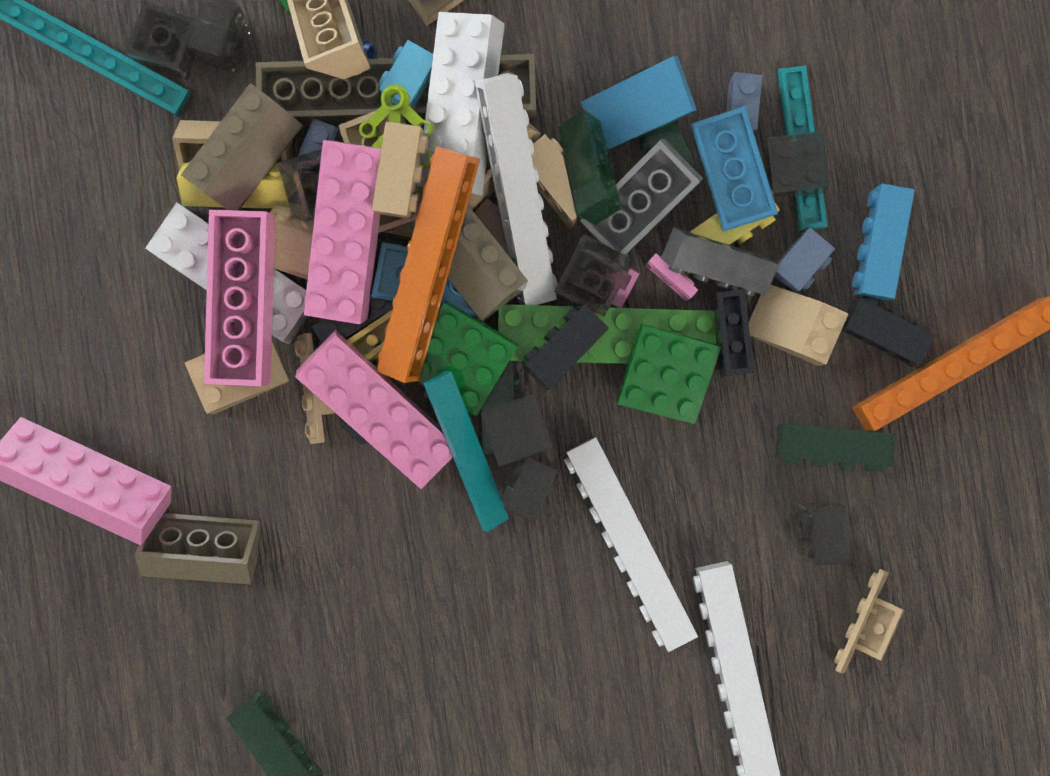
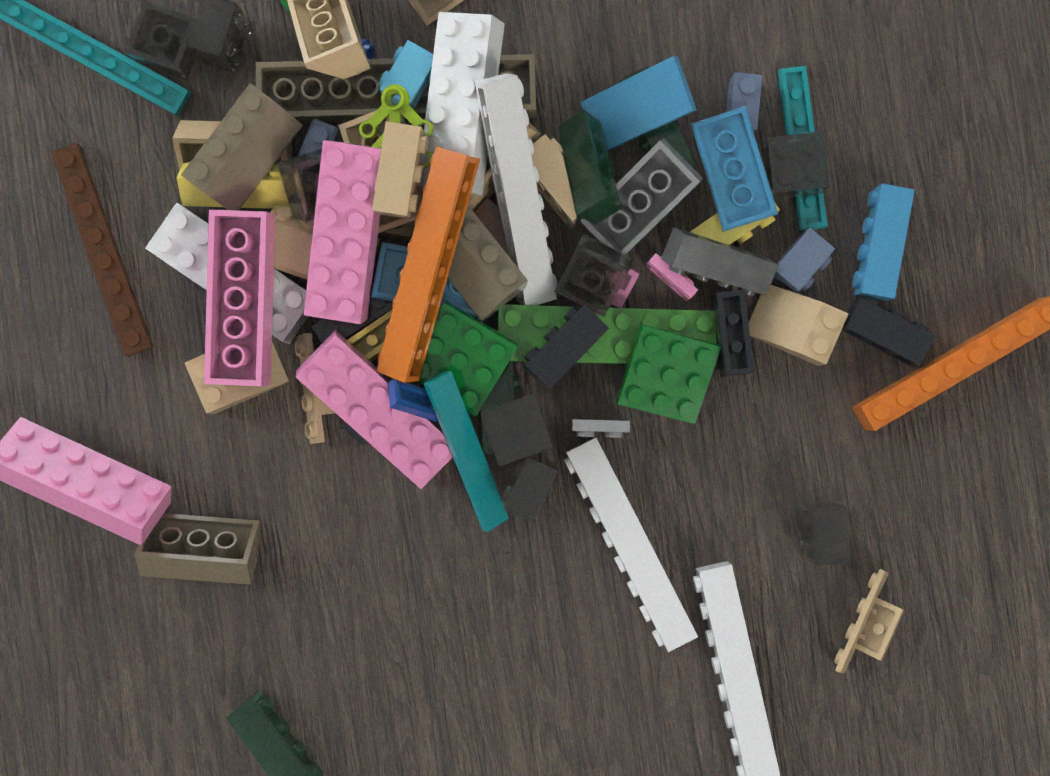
(102, 249): none -> reddish brown plate
(410, 399): none -> blue tile
(611, 428): none -> light grey plate
(834, 445): clear green brick -> none

